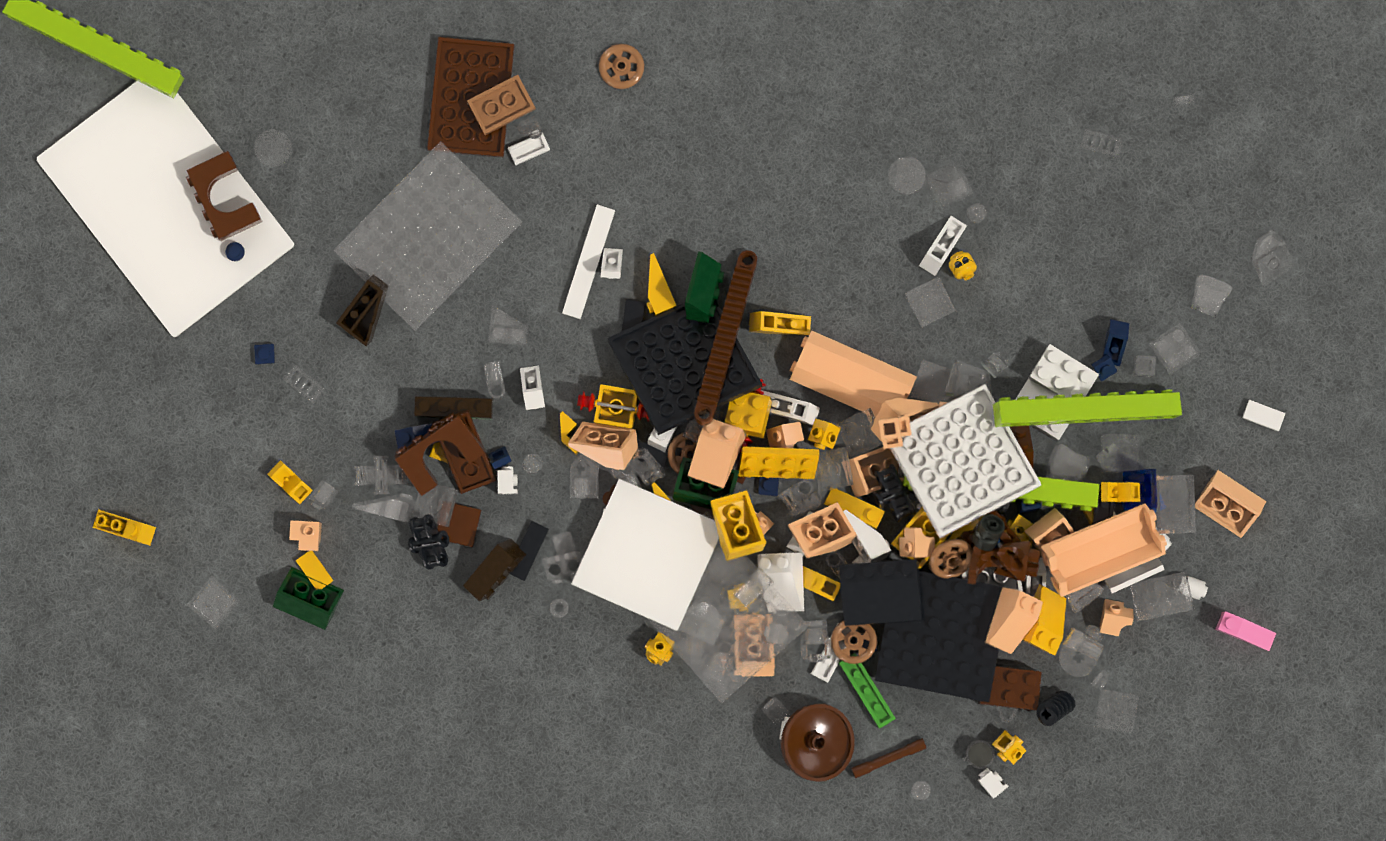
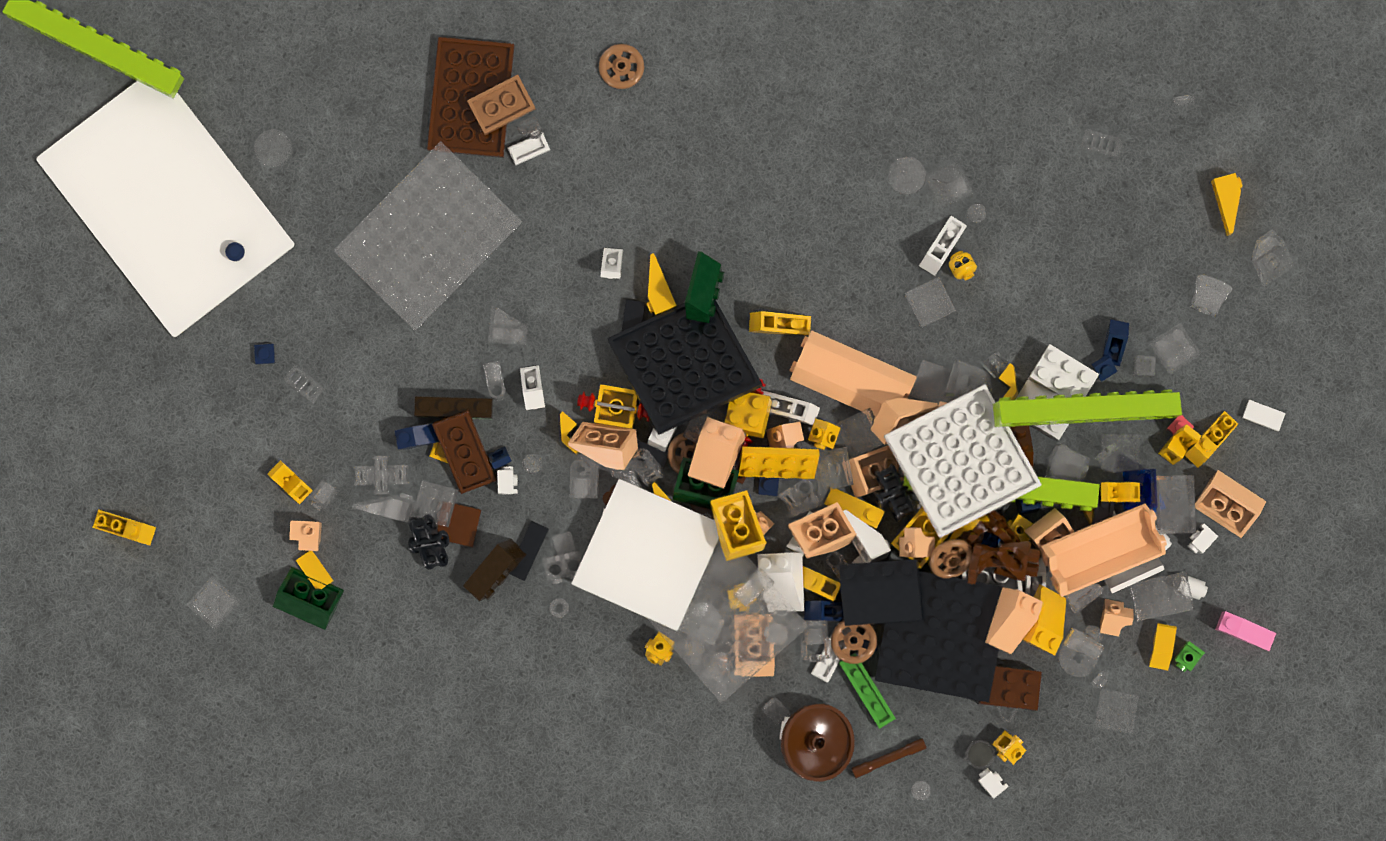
(203, 178): reddish brown arch -> none
(364, 310): dark brown wedge -> none
(453, 430): reddish brown arch -> none
(588, 262): white tile -> none
(725, 338): reddish brown gear -> none
(823, 611): none -> dark blue slope
(893, 430): light nougat brick -> none
(988, 532): pearl dark grey wheel -> none
(1008, 377): none -> yellow slope
(1055, 708): black piece -> none
(1163, 646): none -> yellow slope
(1178, 423): none -> coral plate
(1179, 443): none -> yellow slope
(1194, 651): none -> bright green brick
(1202, 539): none -> white brick
(1211, 439): none -> yellow slope
(1227, 194): none -> yellow slope

